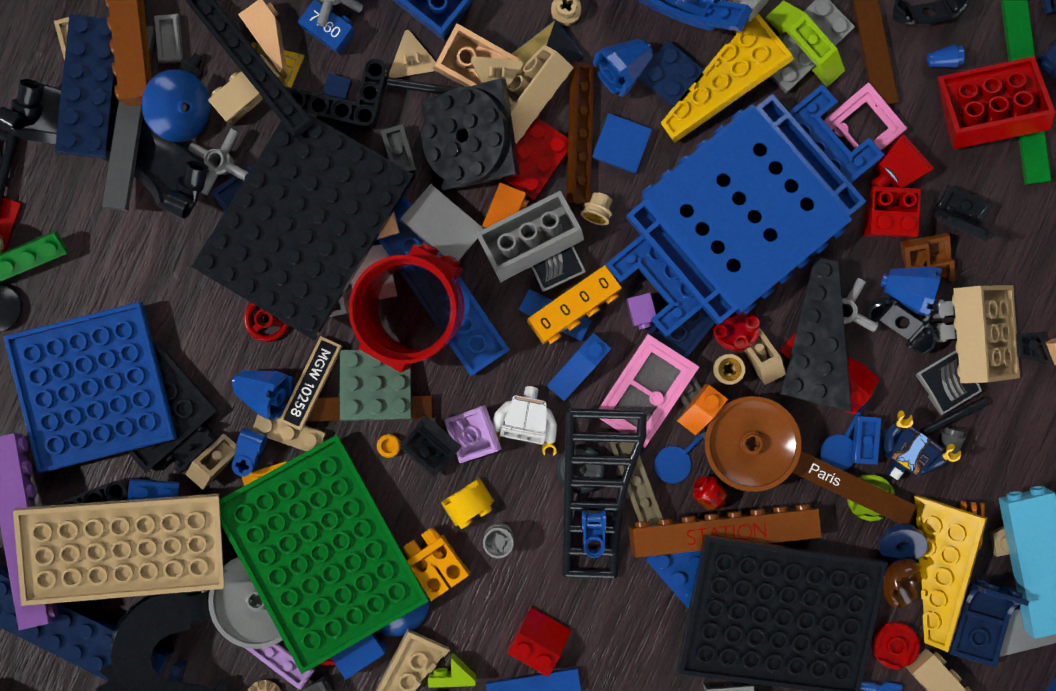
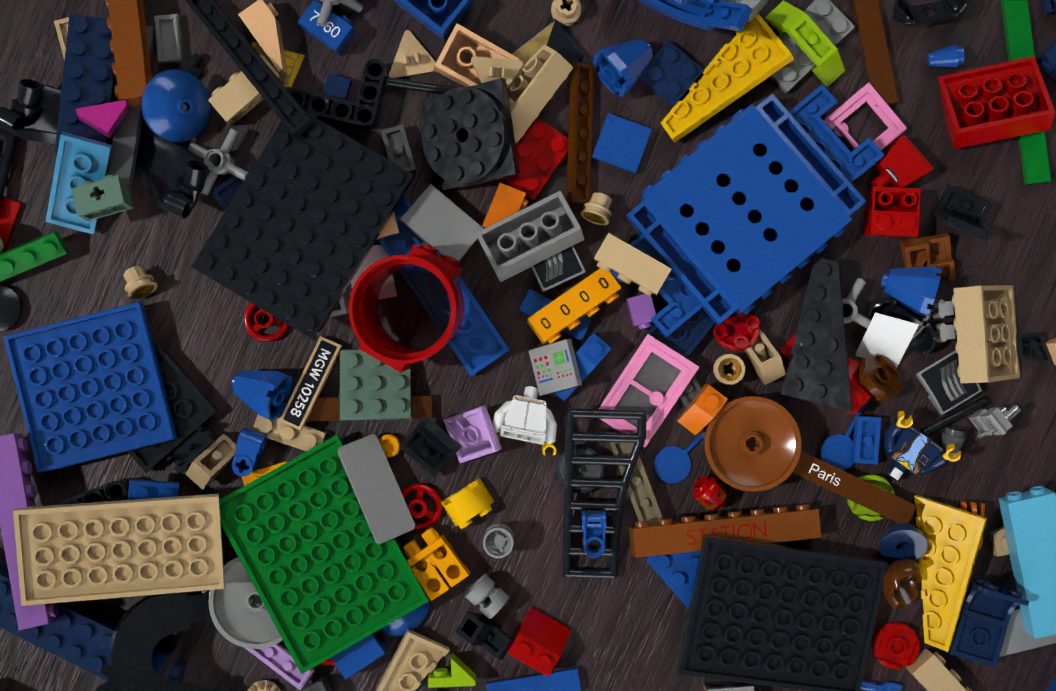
(76, 162): none -> dark azure plate
(94, 204): none -> sand green brick
(104, 117): none -> dark pink slope
(139, 283): none -> tan piece
(376, 489): none -> light grey piece
(433, 516): none -> red piece
(478, 596): none -> light grey wheel
(486, 633): none -> black brick
(555, 367): none -> light grey tile
(631, 265): none -> tan brick
(881, 387): none -> reddish brown plate
(887, 338): none -> white sticker
(994, 420): none -> light grey piece

